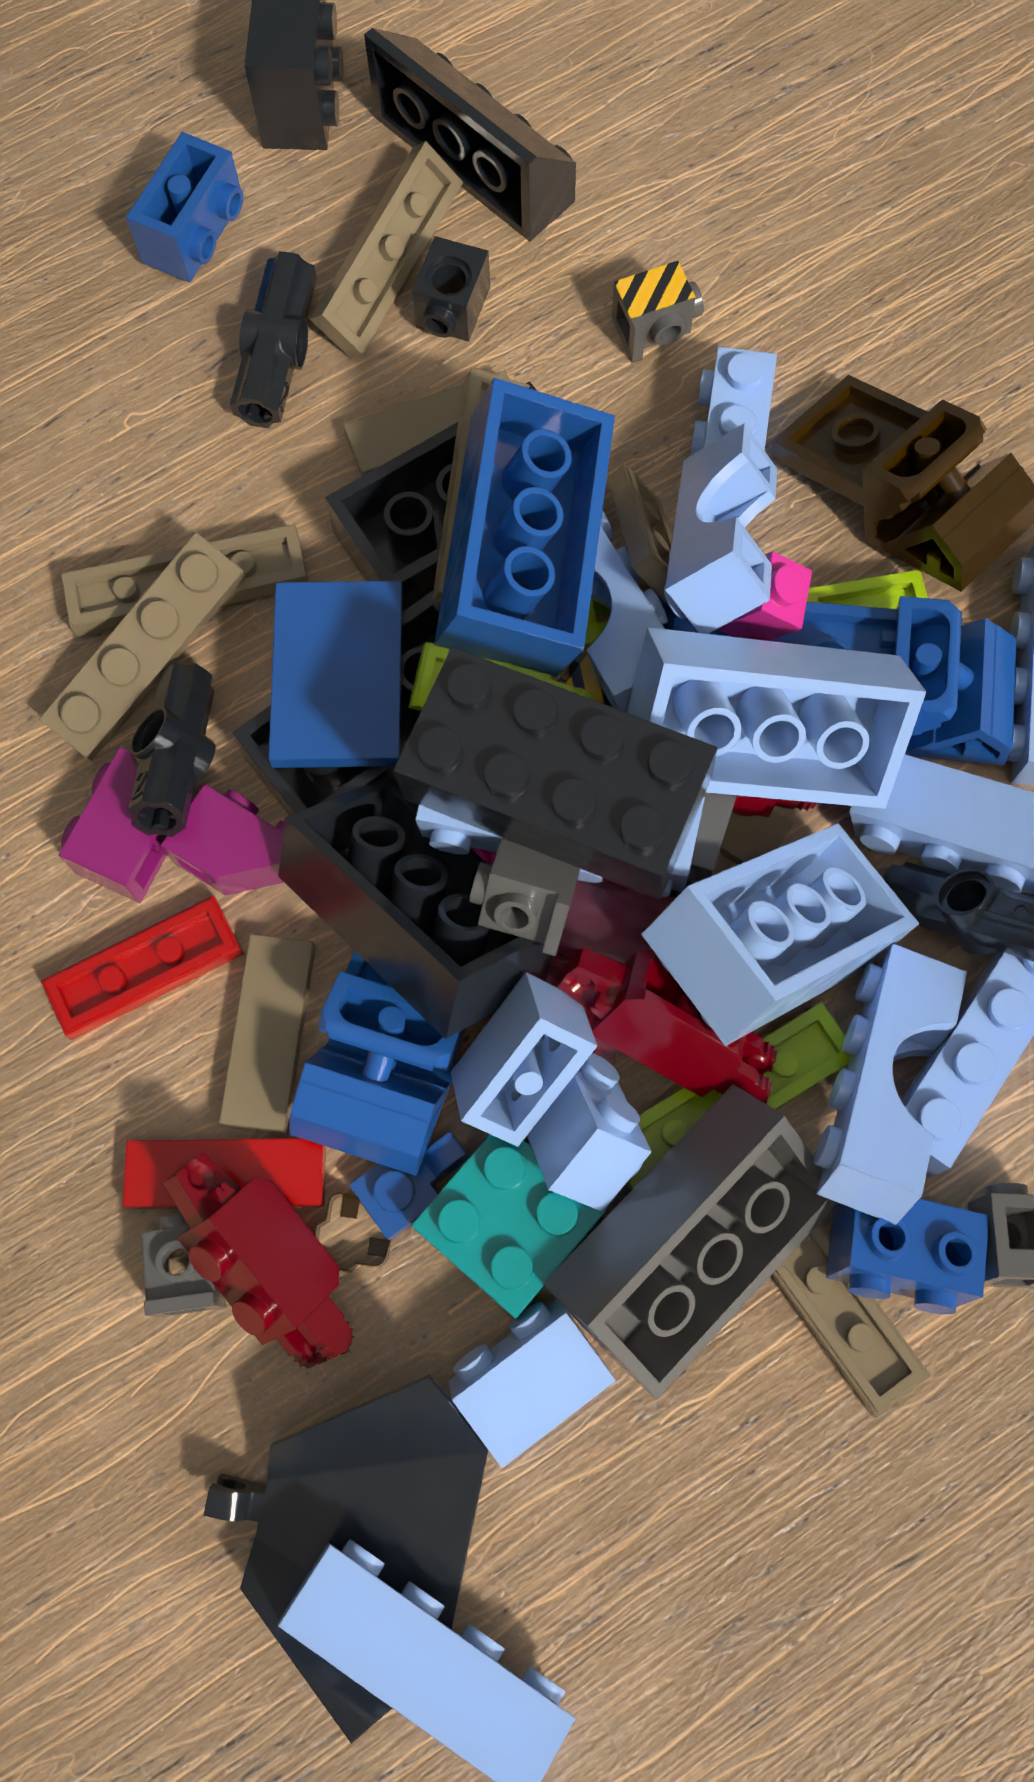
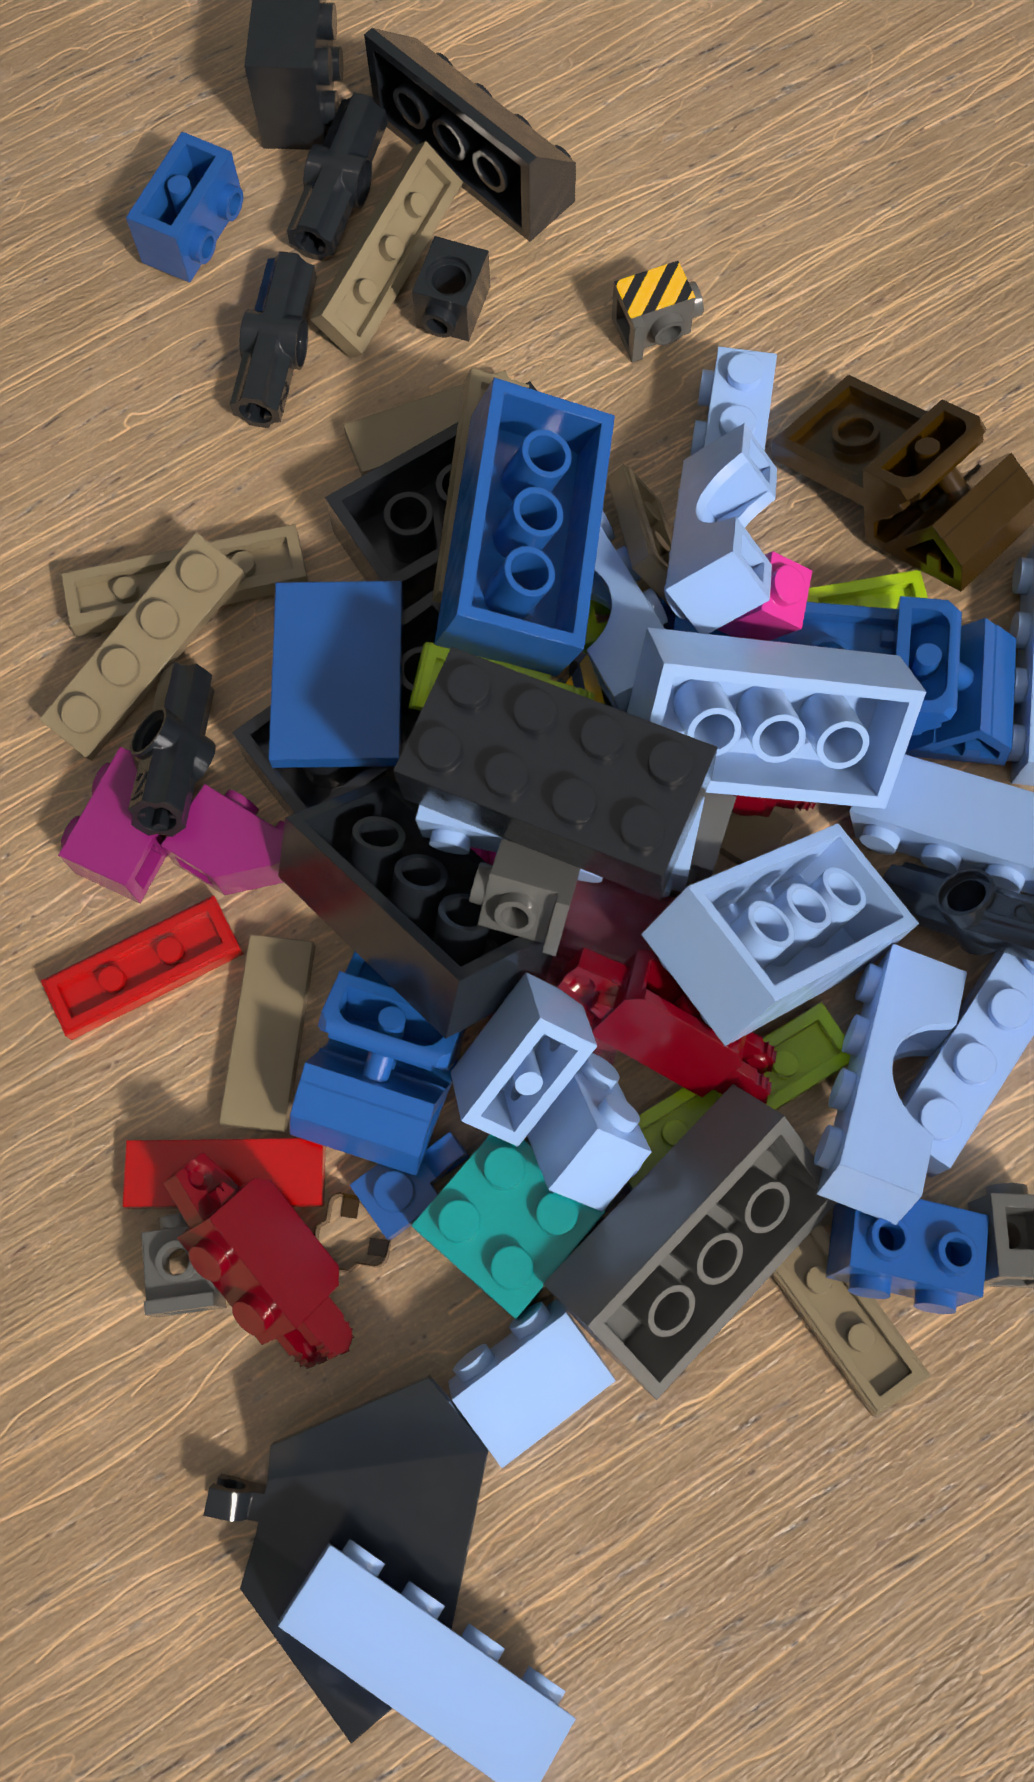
(337, 176): none -> black piece

